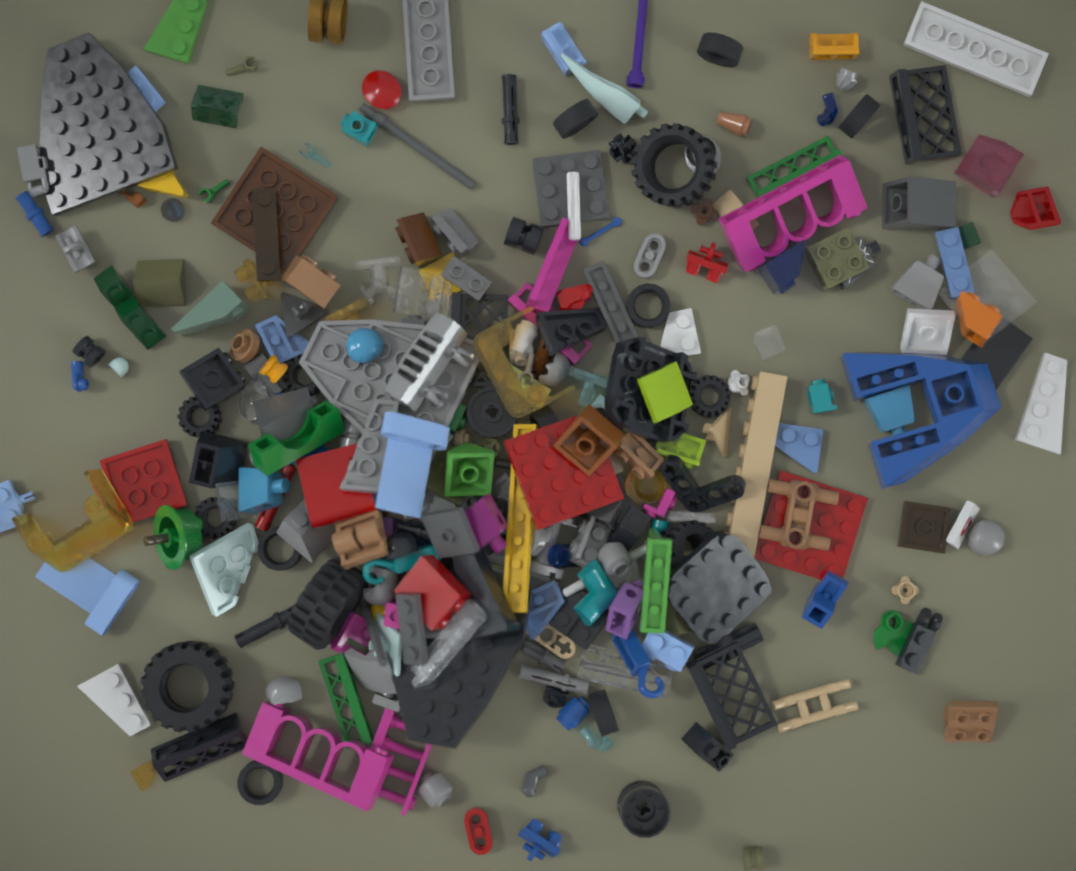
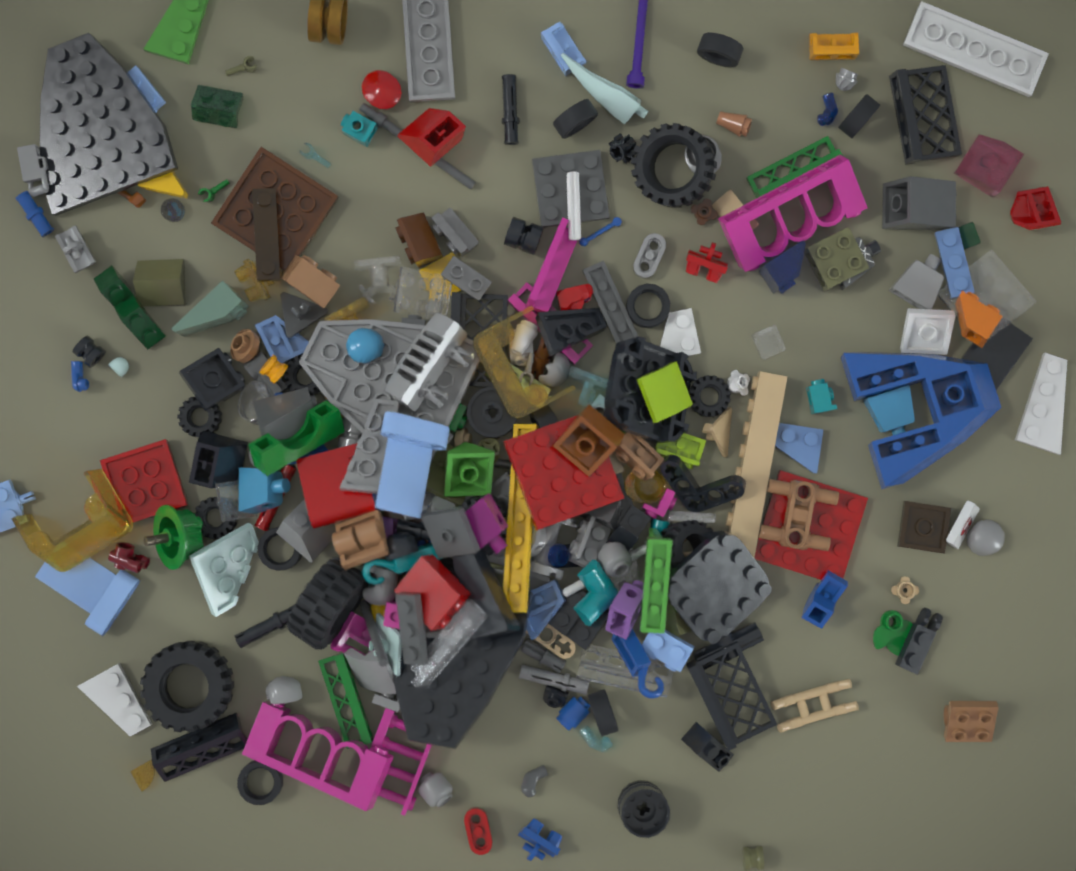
(124, 558): none -> dark red plate
(433, 134): none -> red slope

